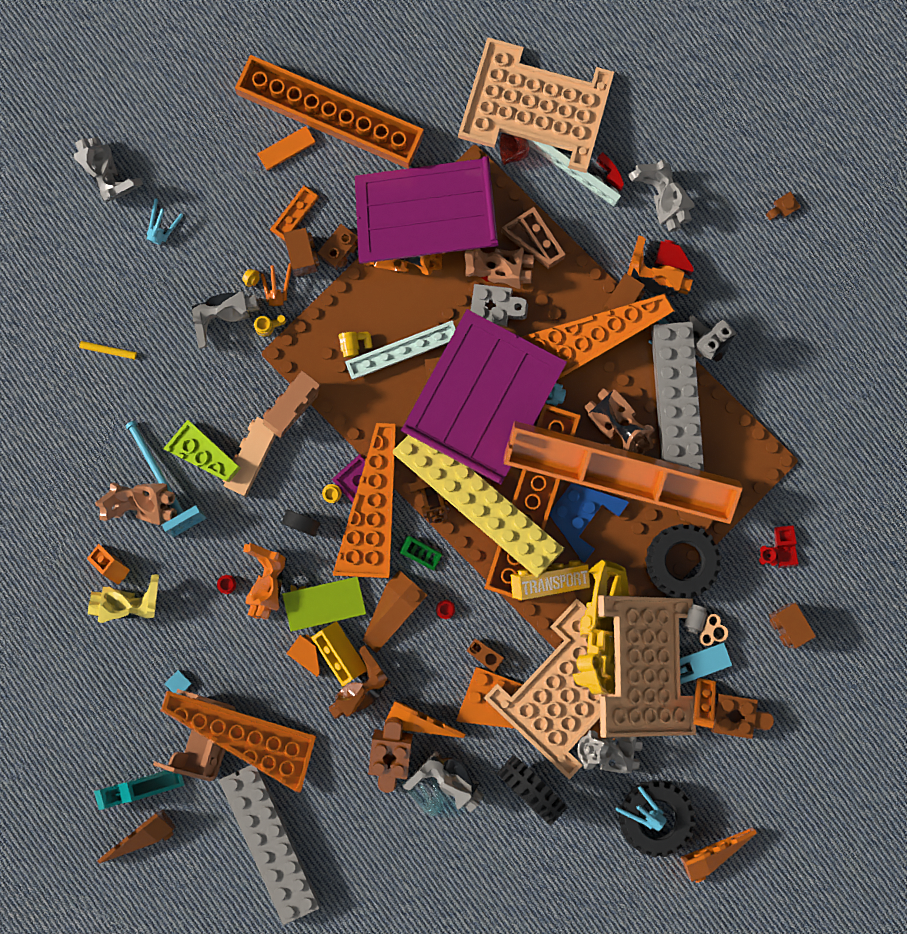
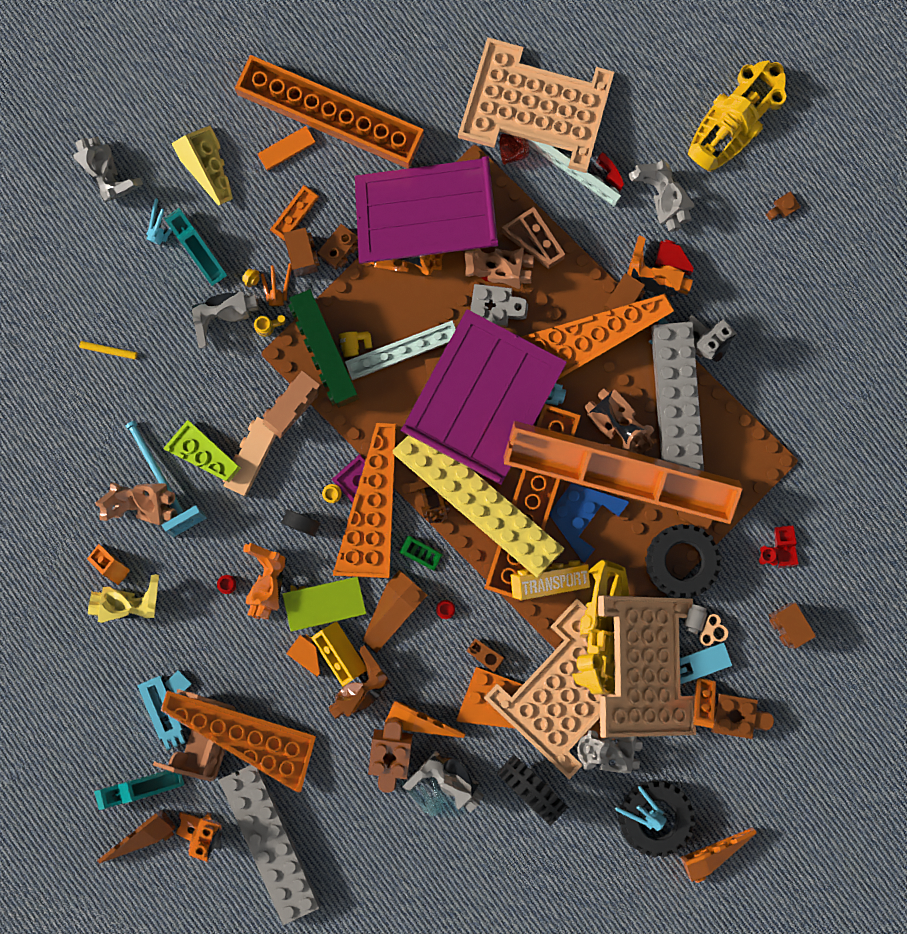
(153, 695): none -> medium azure hinge
(195, 246): none -> teal slope
(201, 157): none -> light yellow wedge
(205, 836): none -> orange hips
(324, 349): none -> dark green brick
(737, 115): none -> yellow piece

